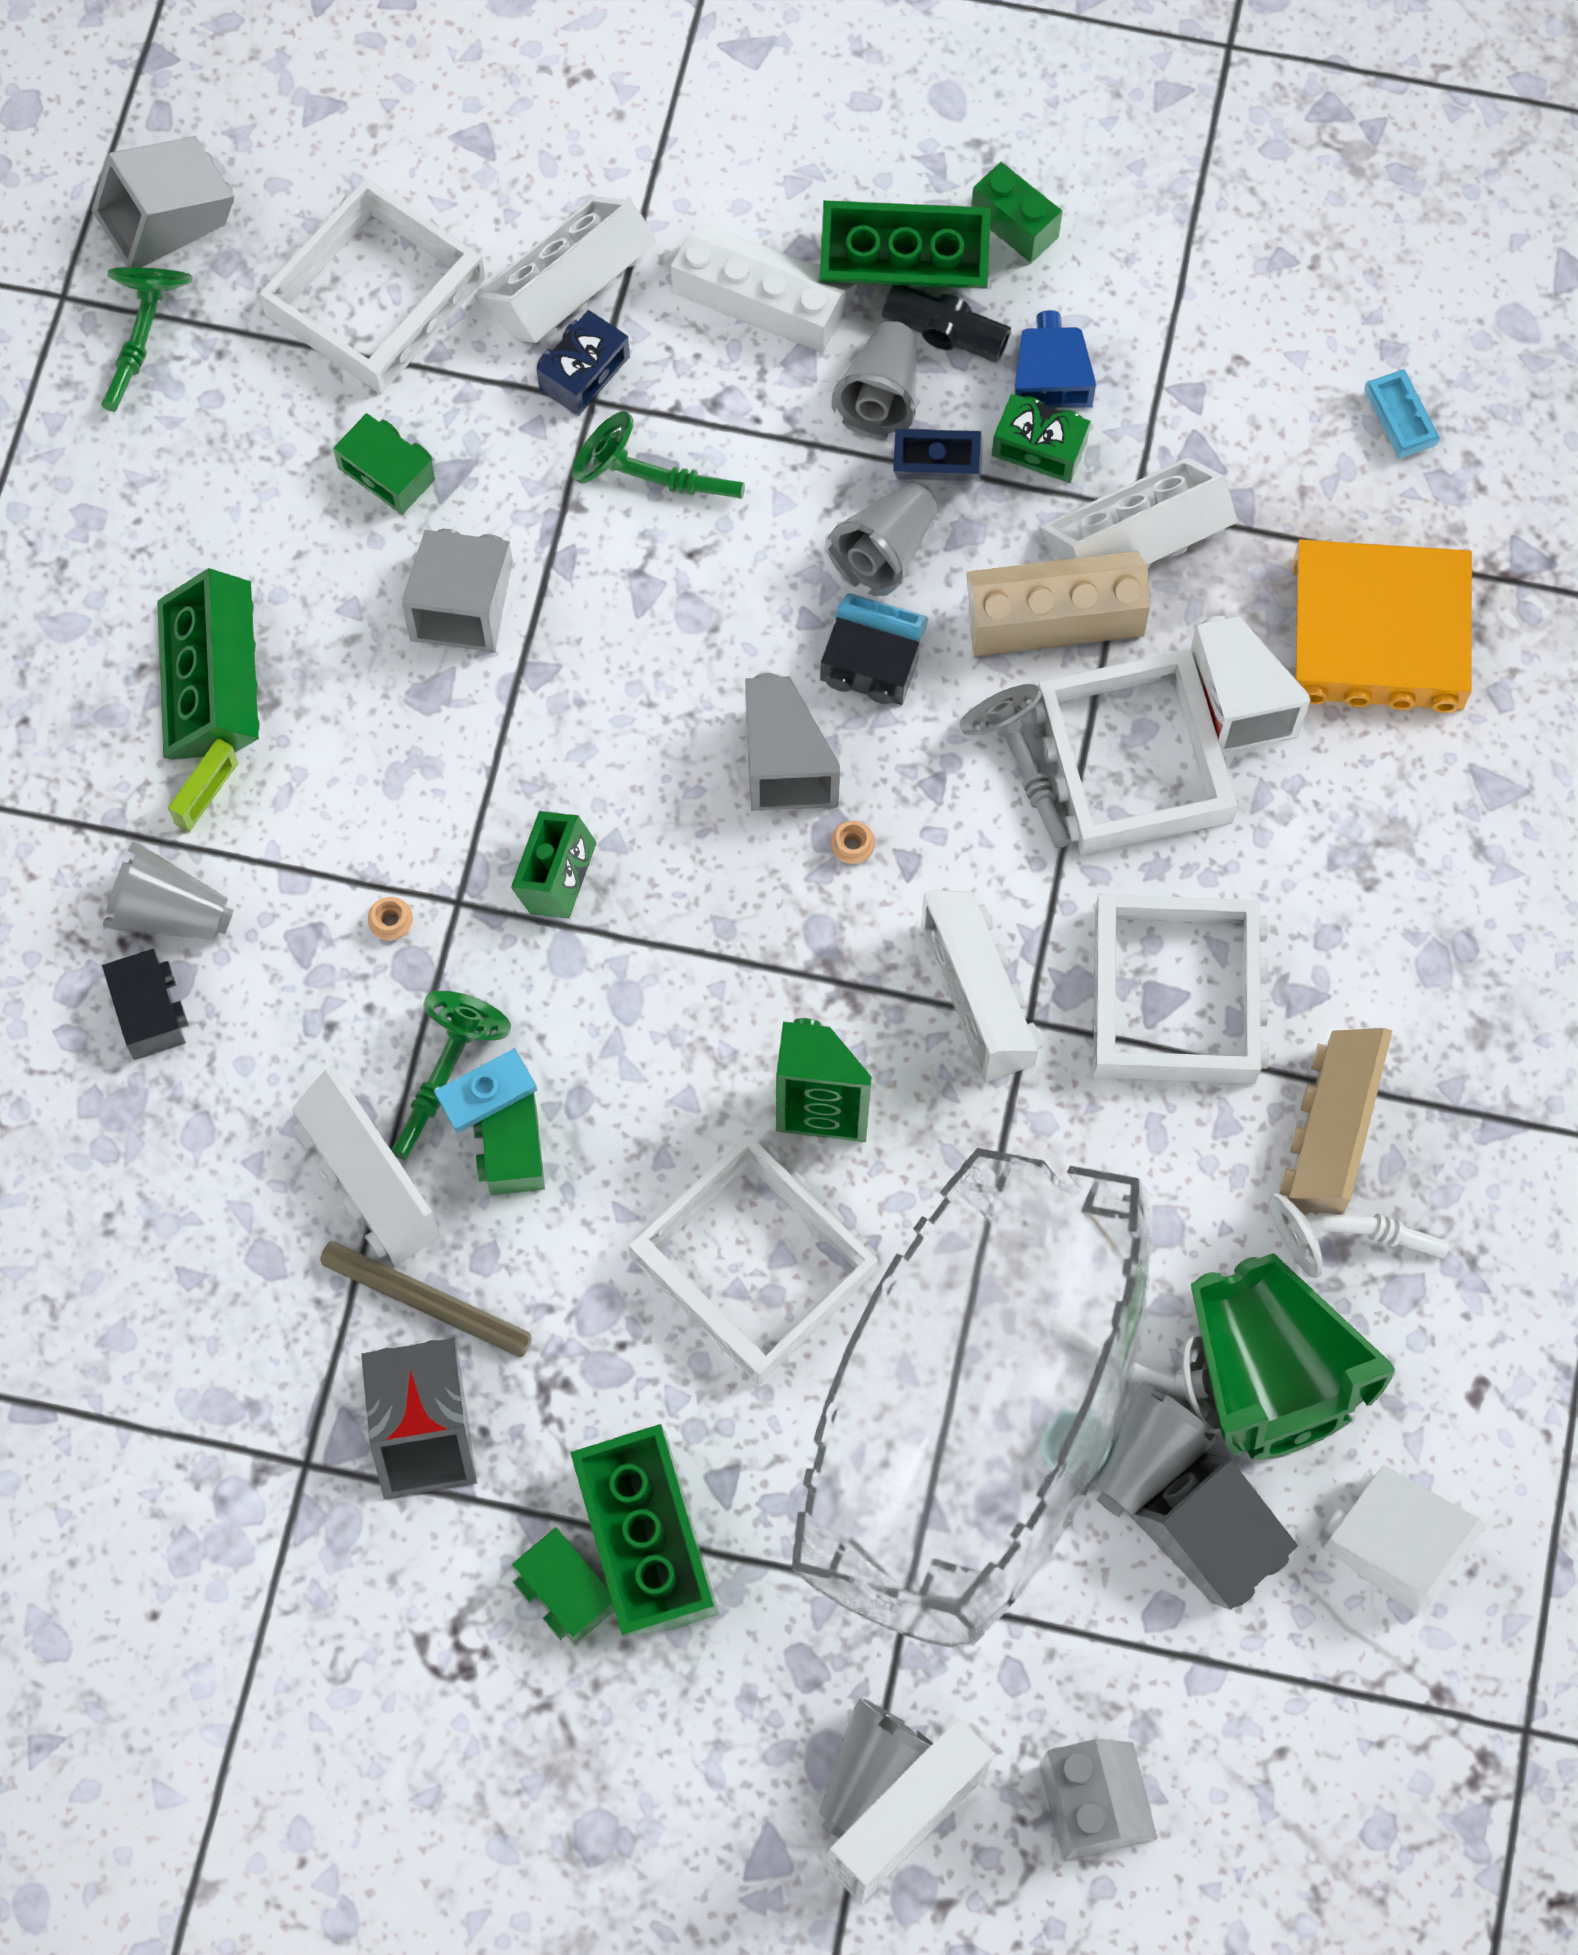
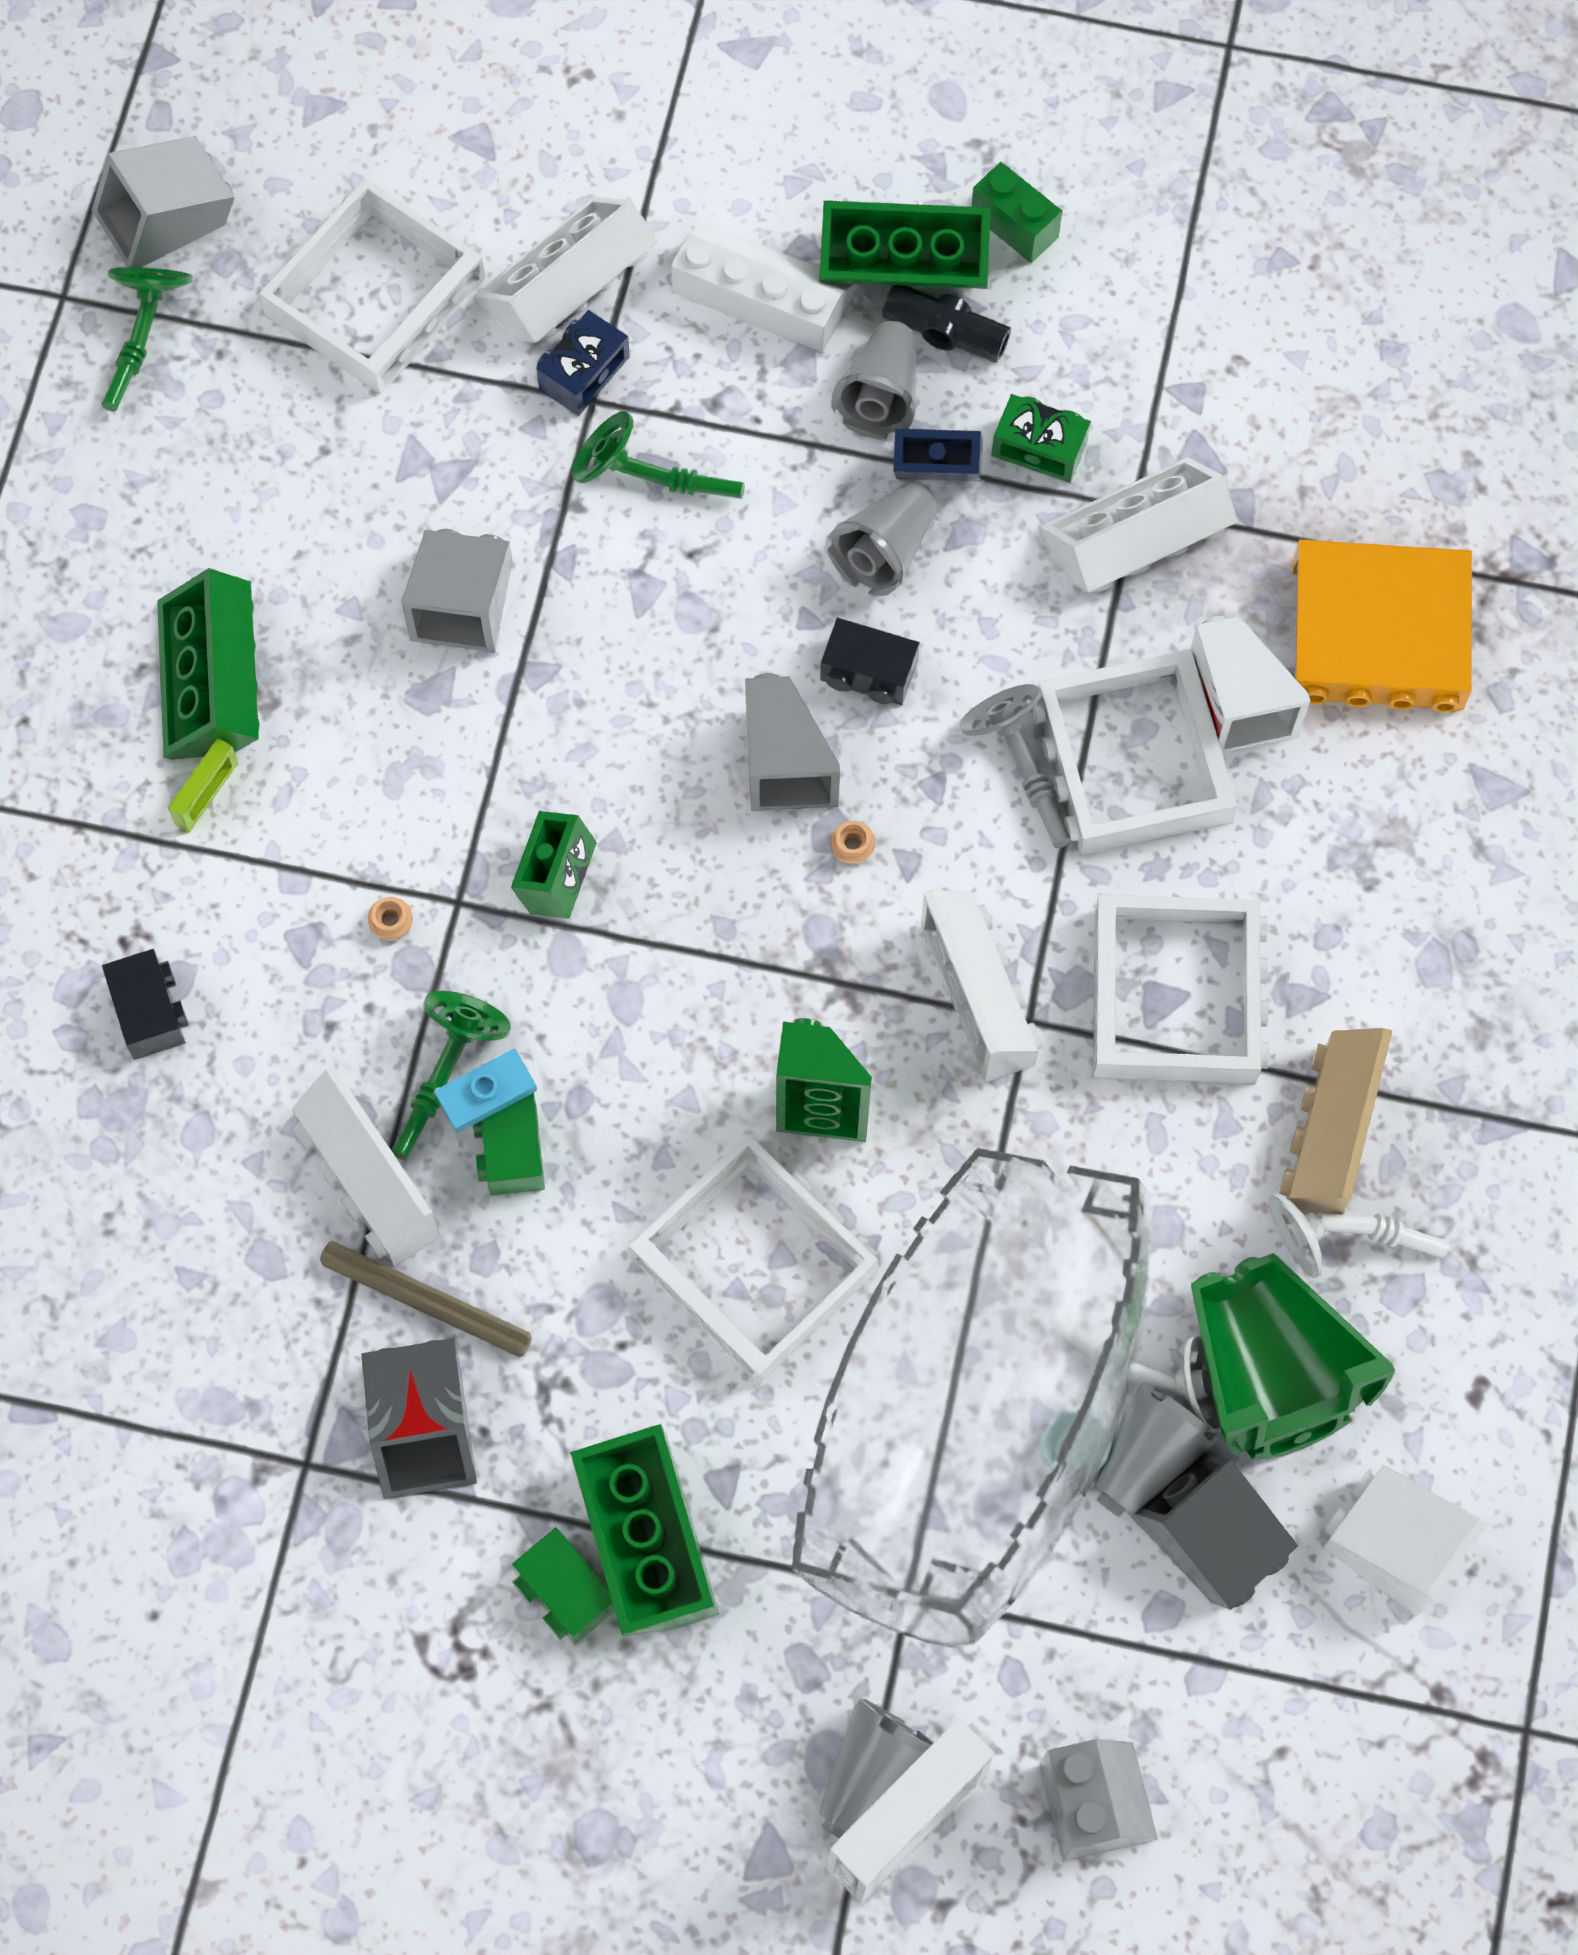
(164, 900): light grey cone -> none
(385, 462): green brick -> none
(882, 616): medium azure plate -> none
(1055, 364): blue torso -> none
(1058, 603): tan slope -> none
(1401, 413): medium azure plate -> none

